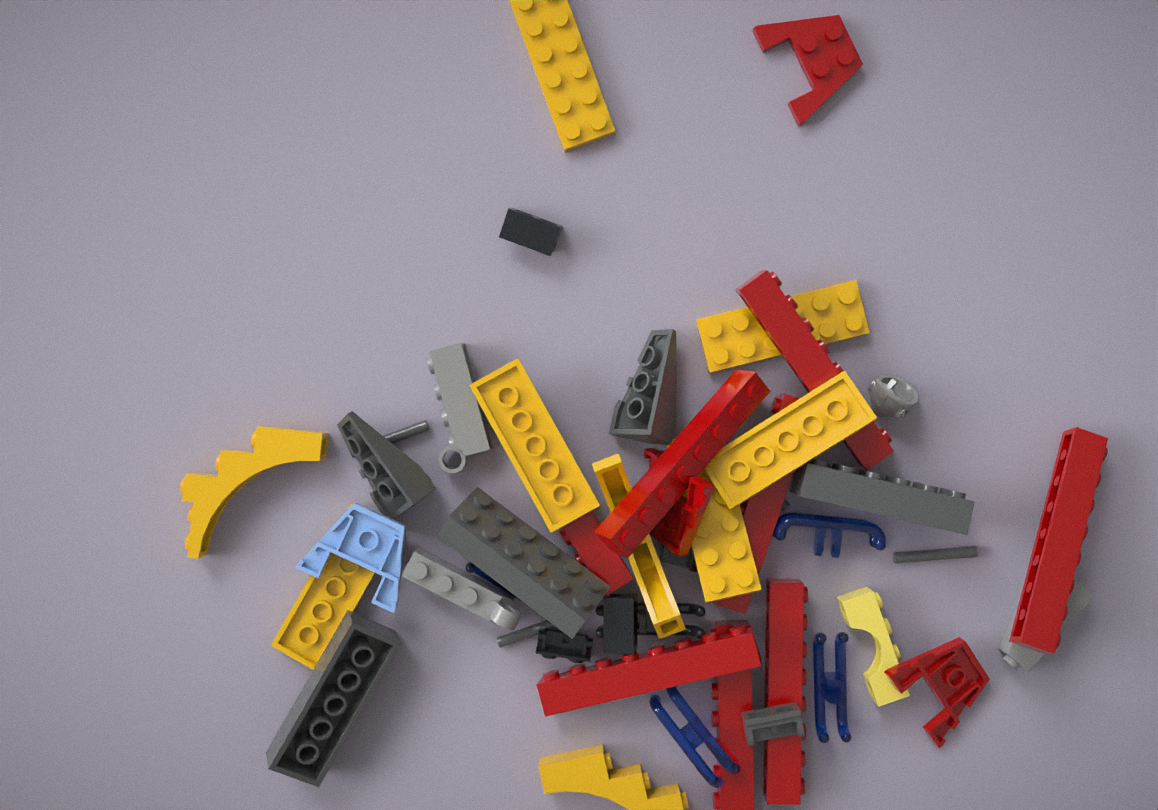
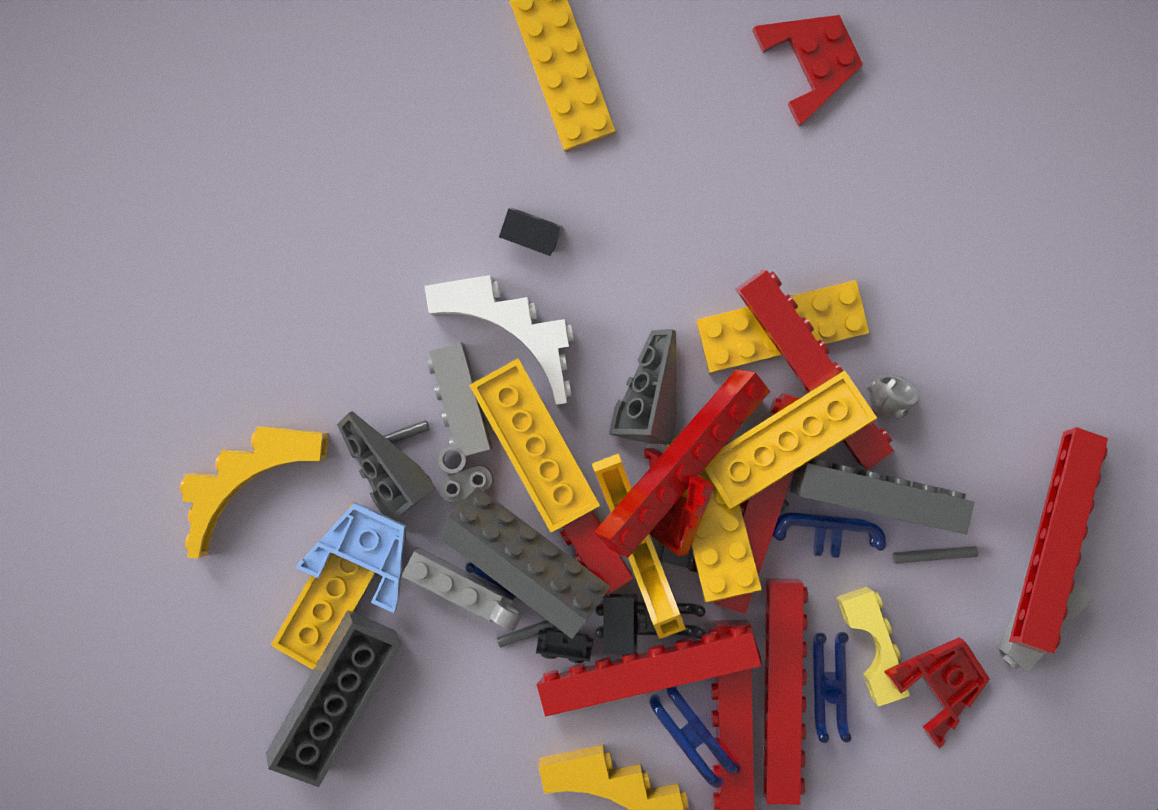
(465, 483): none -> light grey plate
(478, 299): none -> white arch
(772, 723): dark grey hinge -> none

